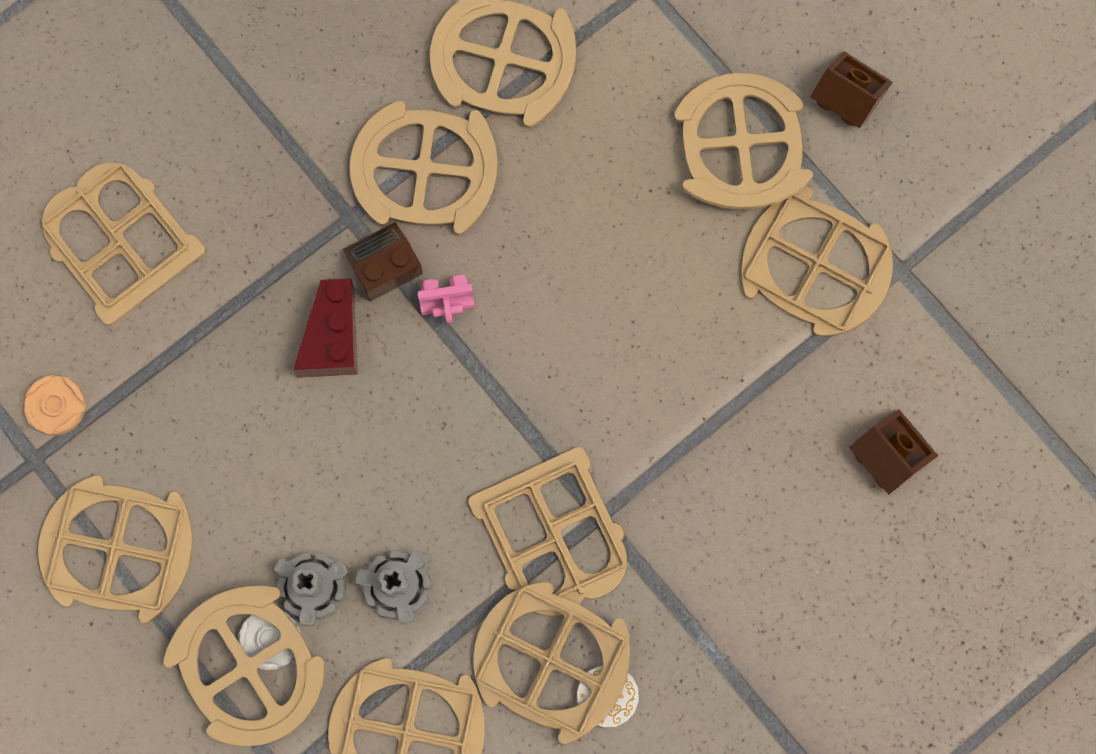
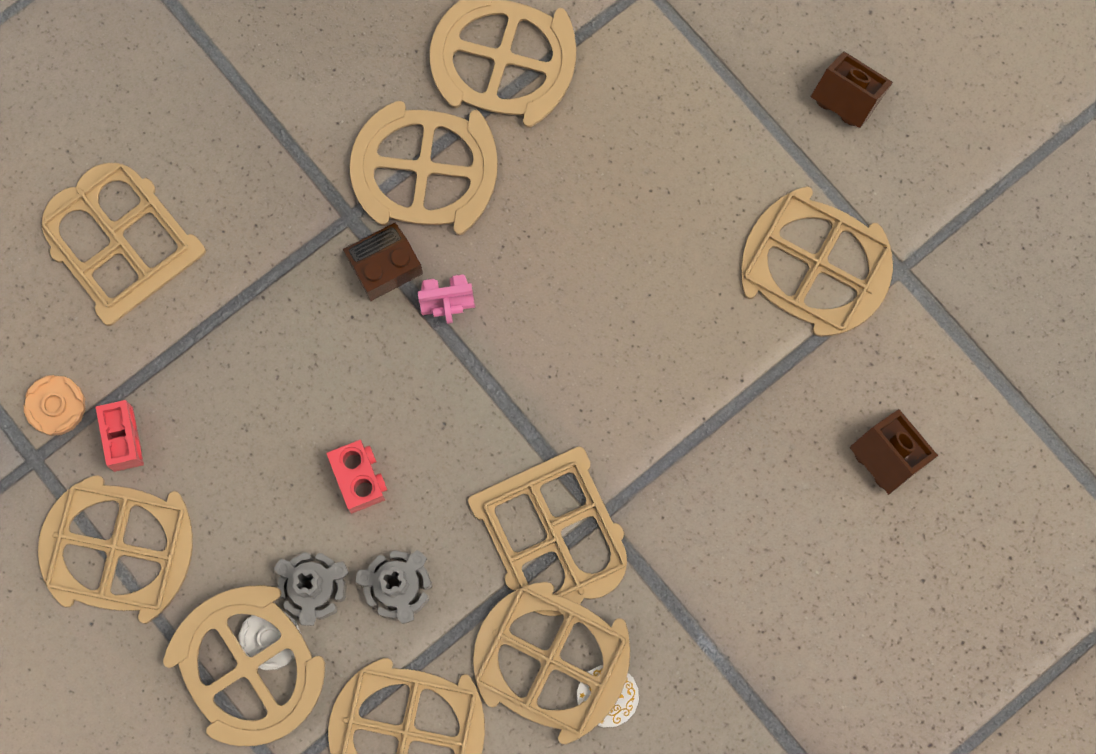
(119, 436): none -> coral brick
(330, 334): dark red wedge -> none
(350, 479): none -> coral brick
(748, 194): tan window -> none

